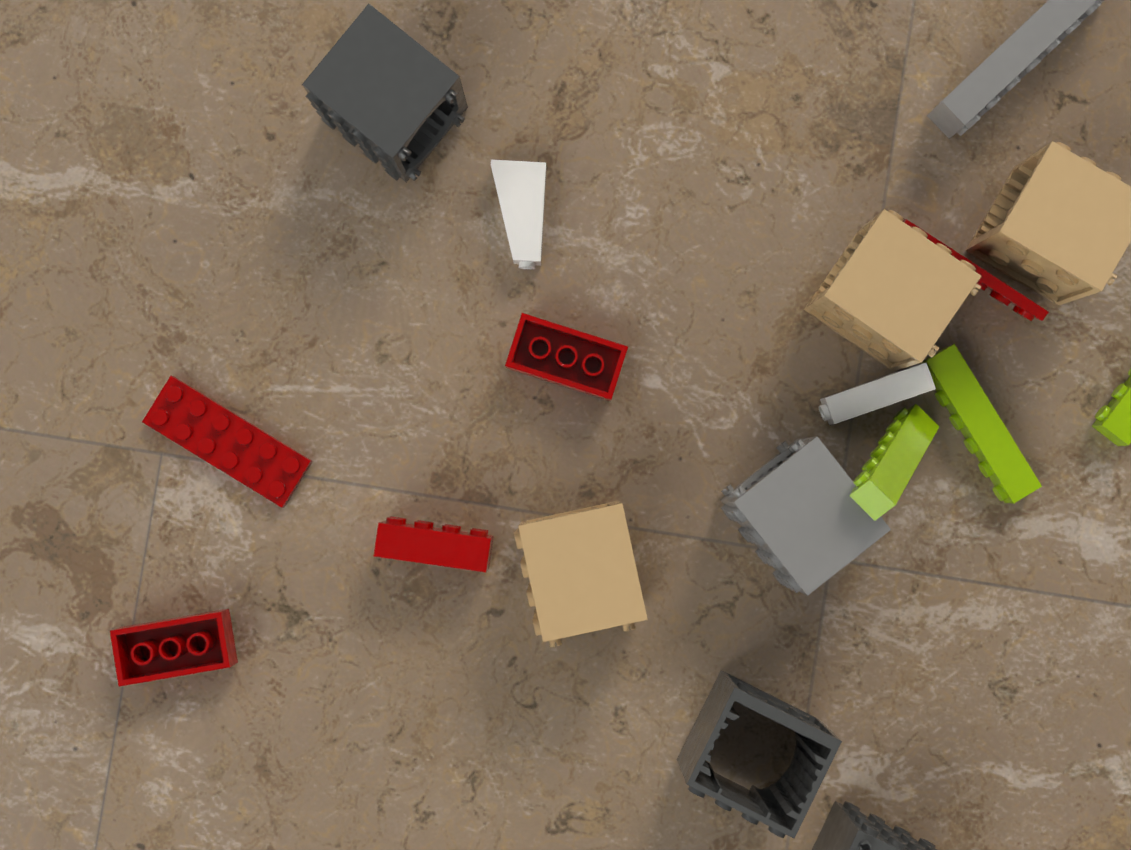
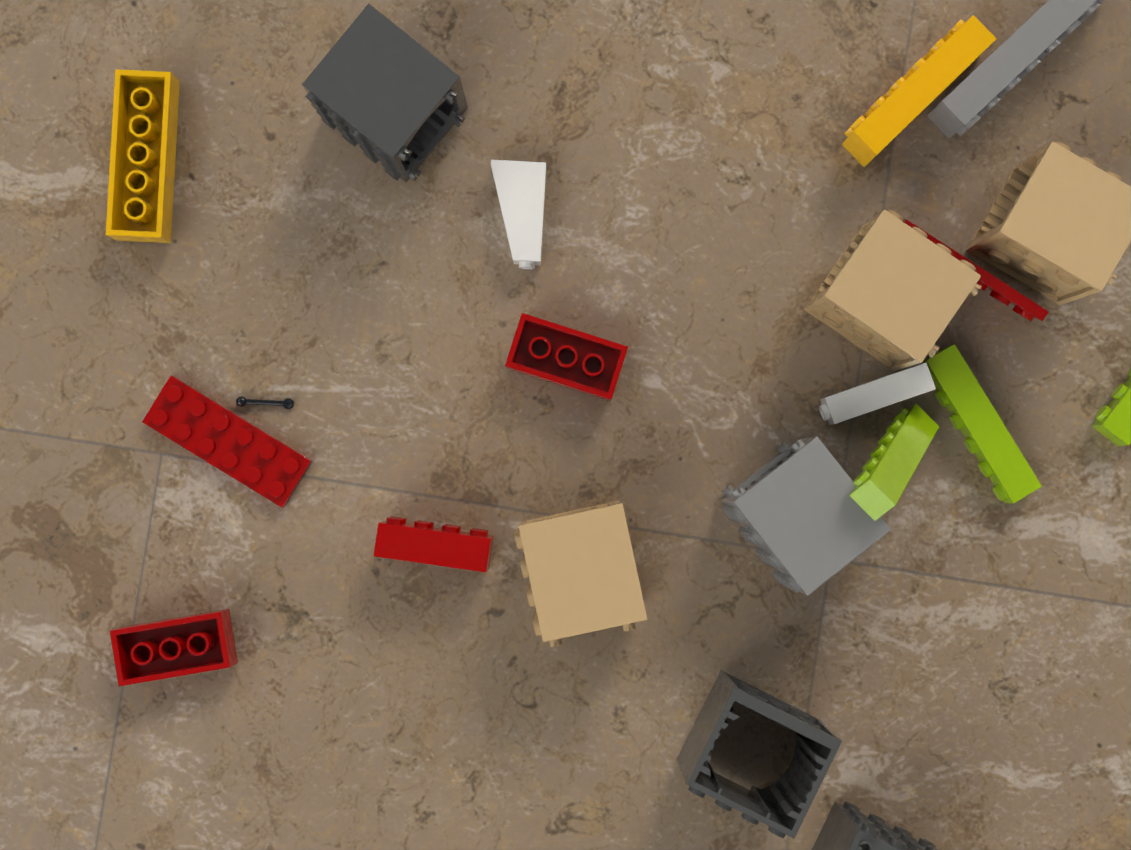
(142, 156): none -> yellow brick
(288, 403): none -> black hinge
(917, 89): none -> yellow brick

